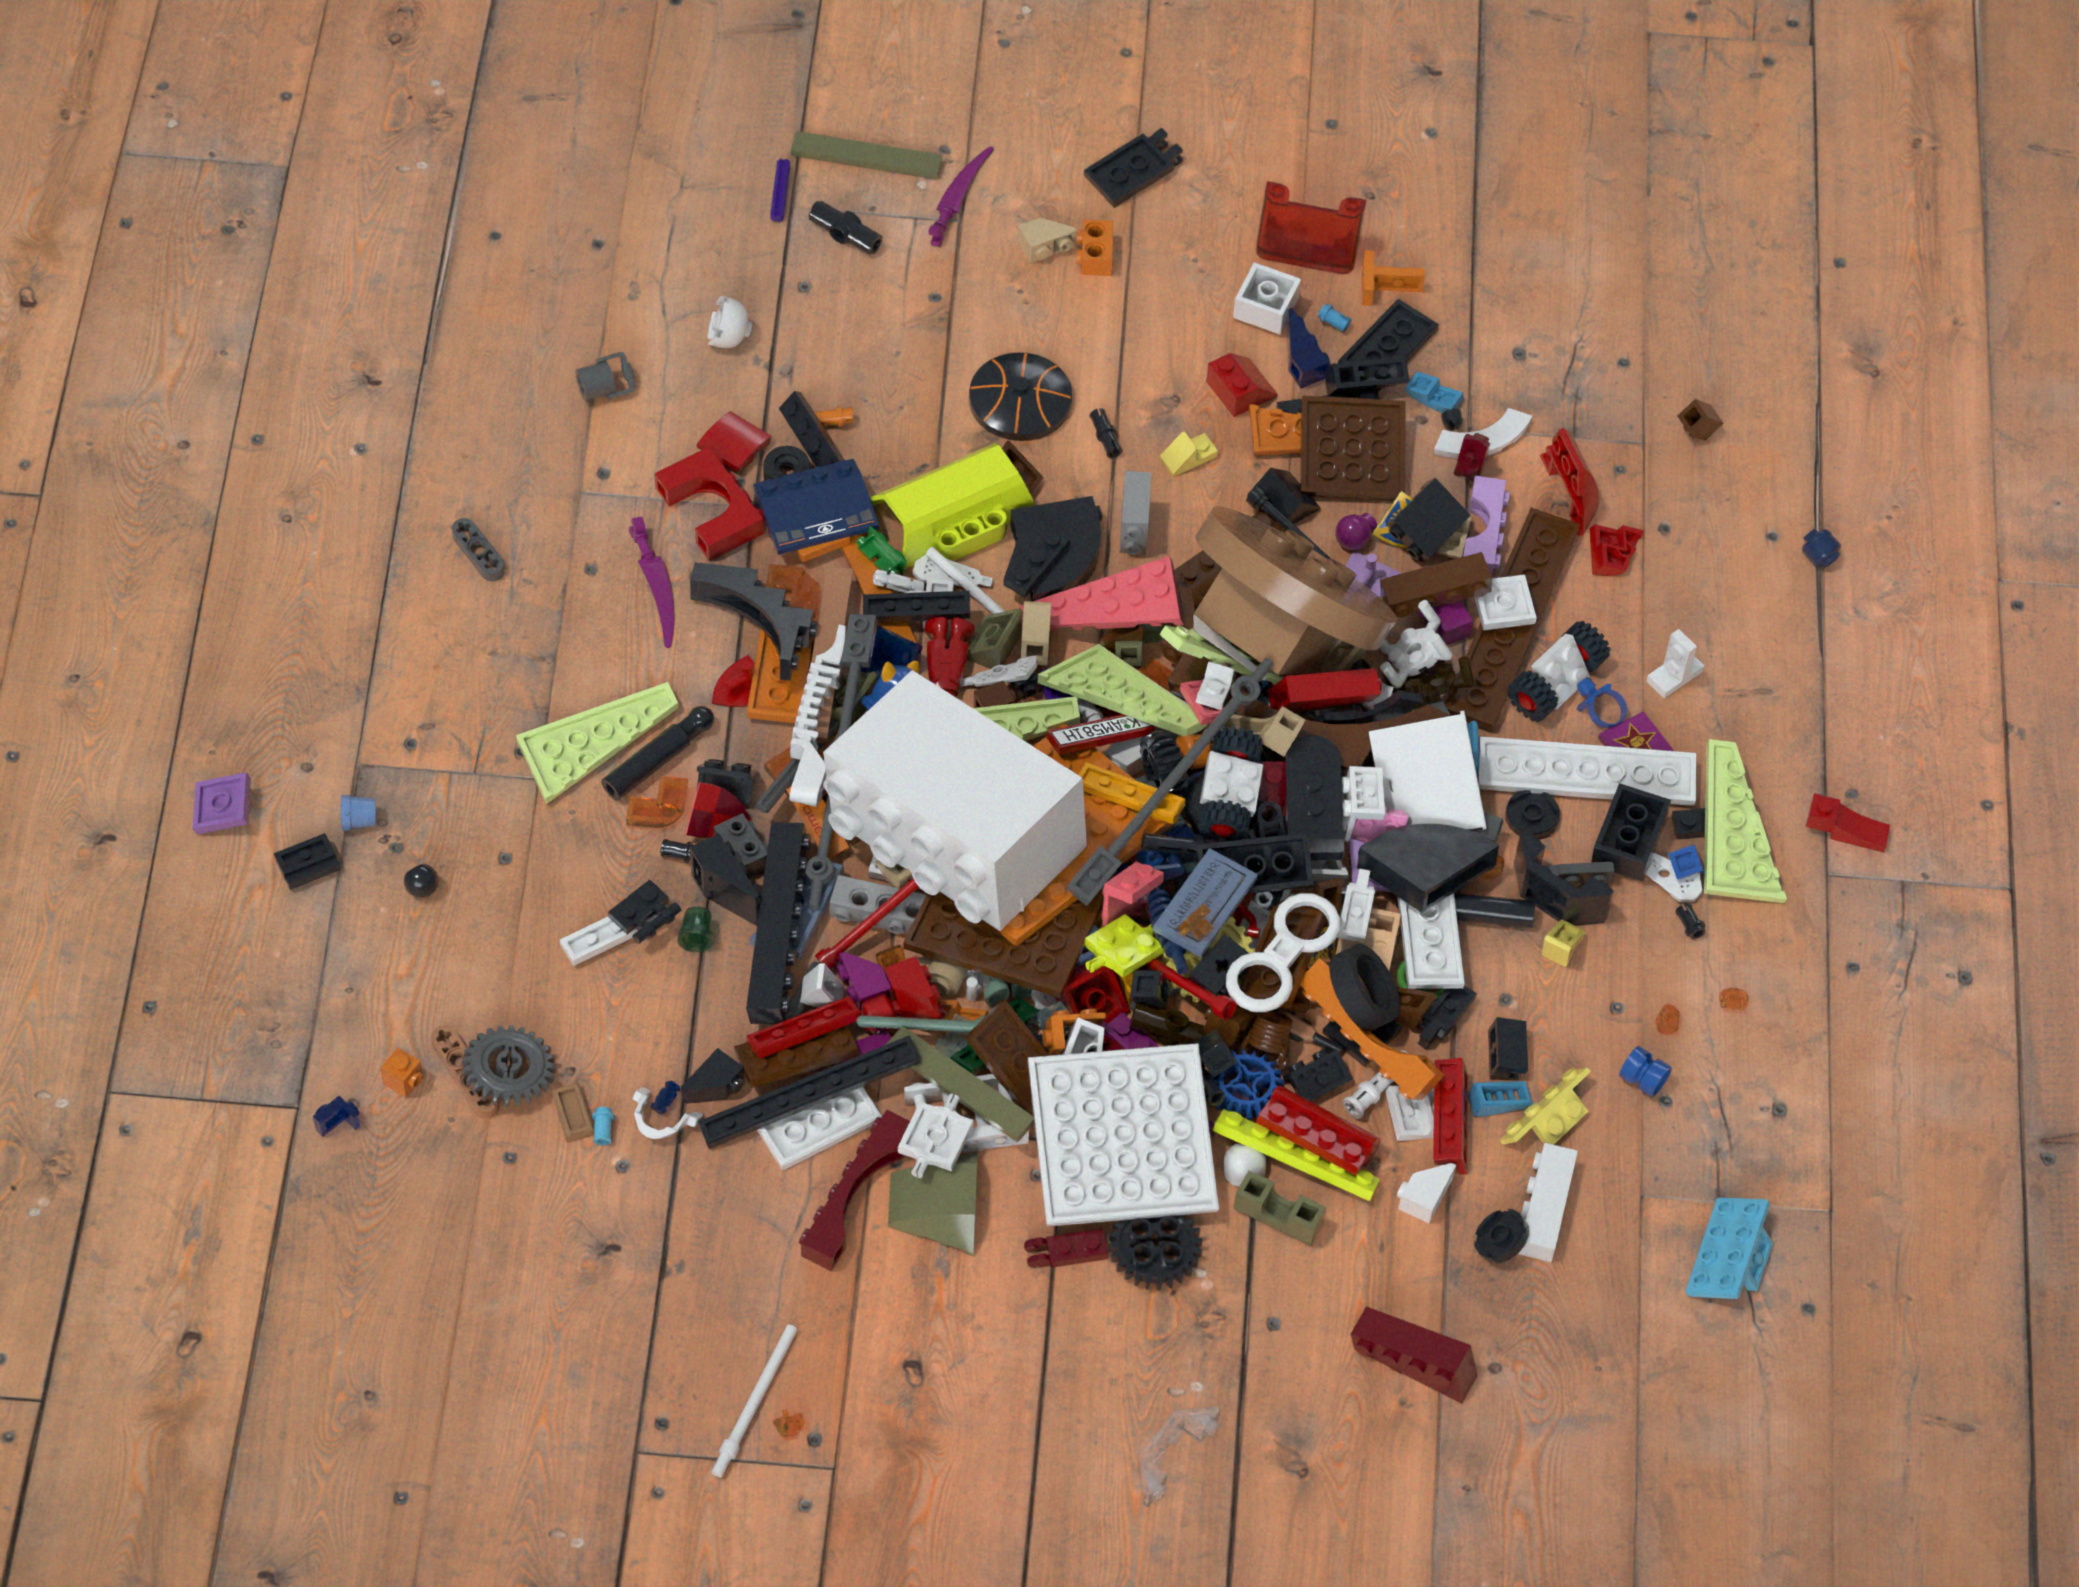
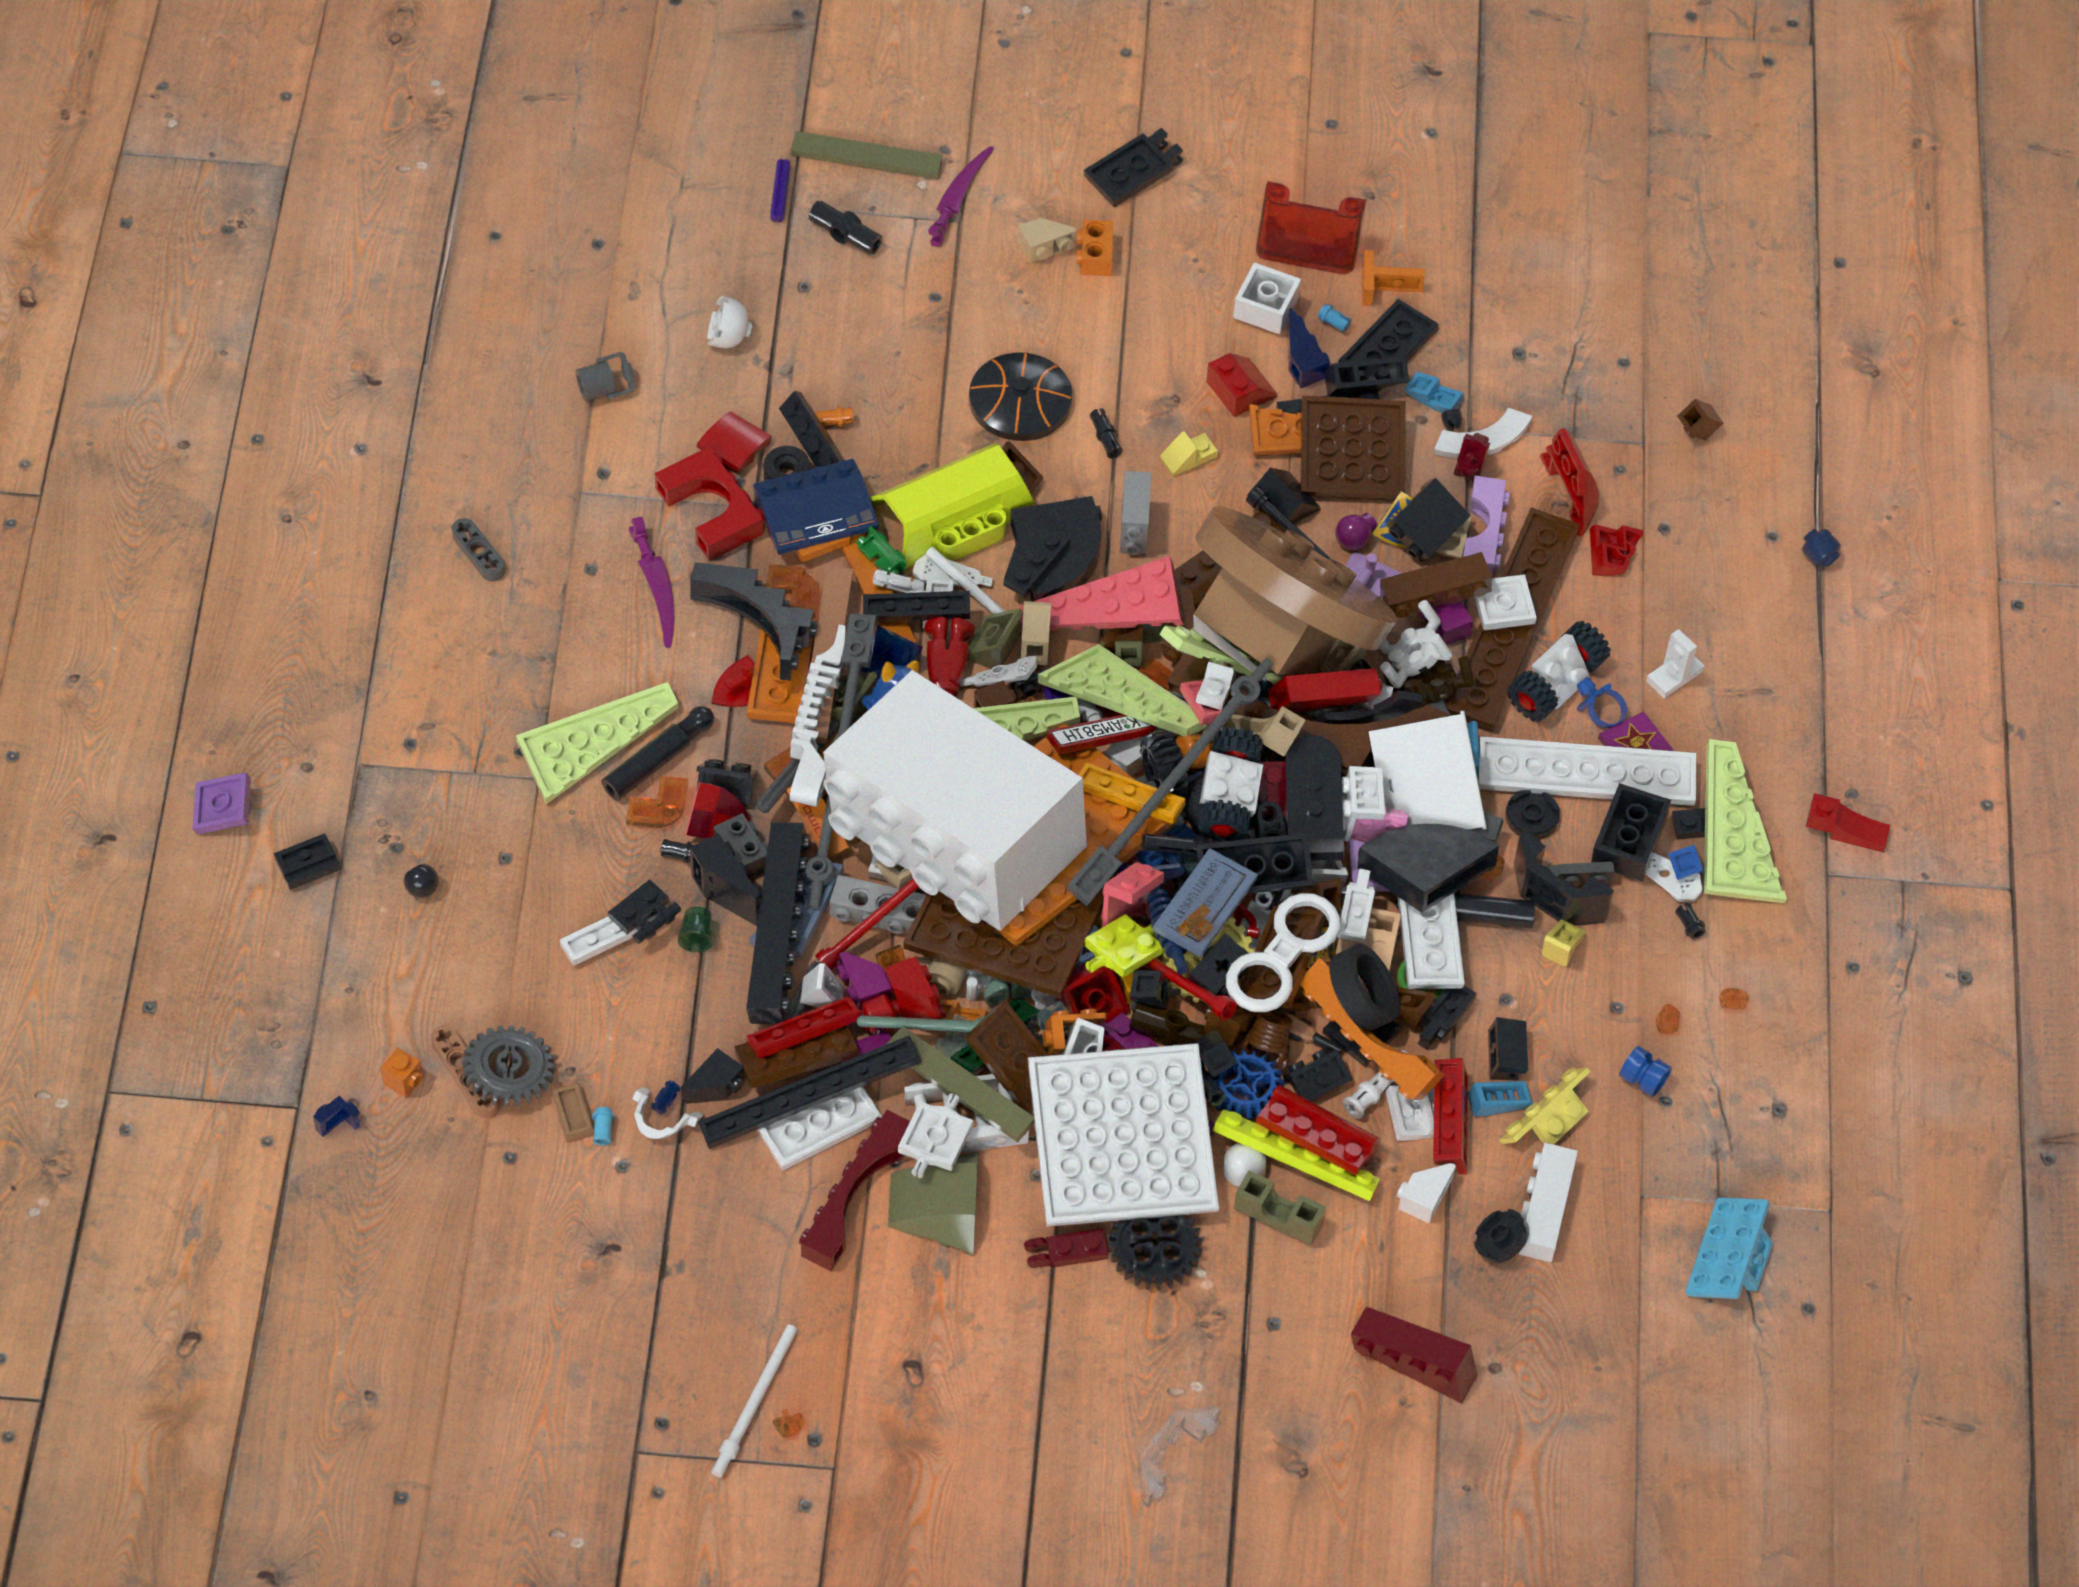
(357, 812): medium blue piece -> none

